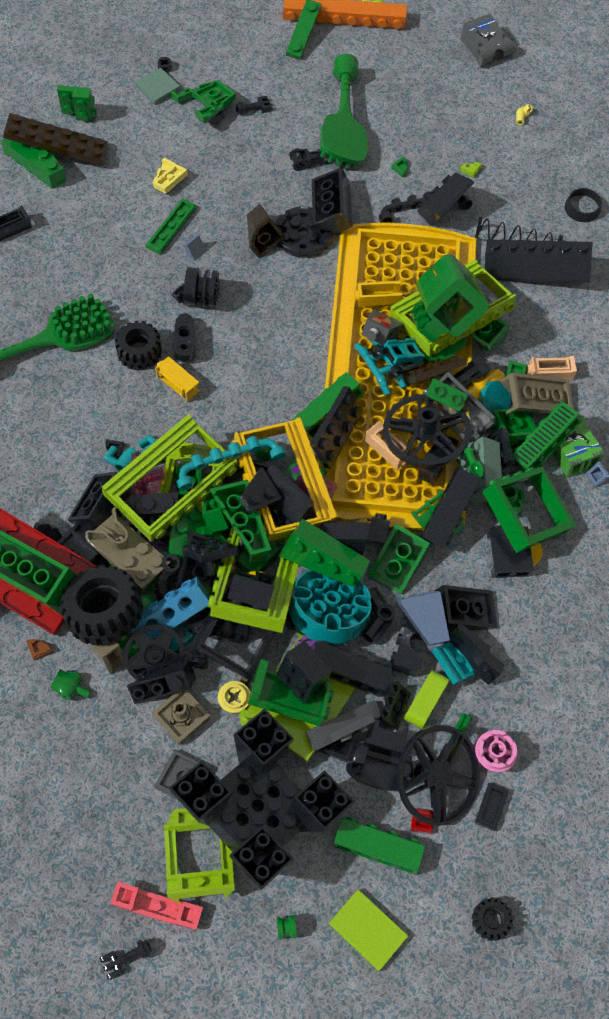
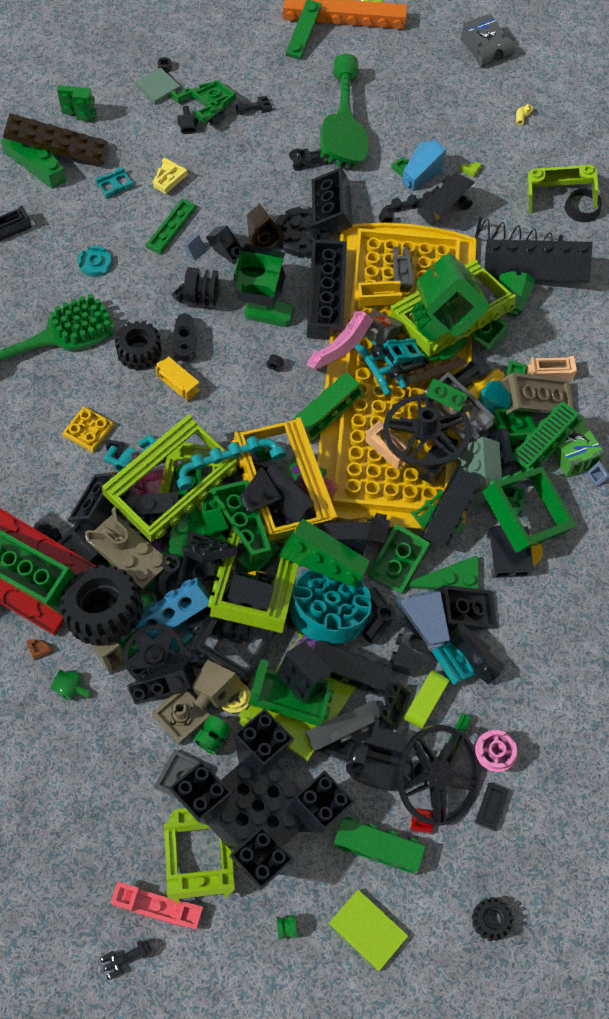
(88, 429): none -> yellow tile
(95, 266): none -> teal tile
(112, 179): none -> teal piece
(187, 122): none -> black piece
(215, 685): none -> dark tan torso
(217, 729): none -> green wheel
(225, 243): none -> black slope
(259, 282): none -> green piece
(275, 362): none -> black bush
(326, 288): none -> black slope
(336, 427): black plate -> none
(343, 343): none -> bright pink wedge
(402, 268): none -> dark grey hinge
(424, 164): none -> dark azure slope
(459, 574): none -> green wing
(475, 467): green piece -> none
(520, 286): none -> green cone
(563, 176): none -> lime windscreen

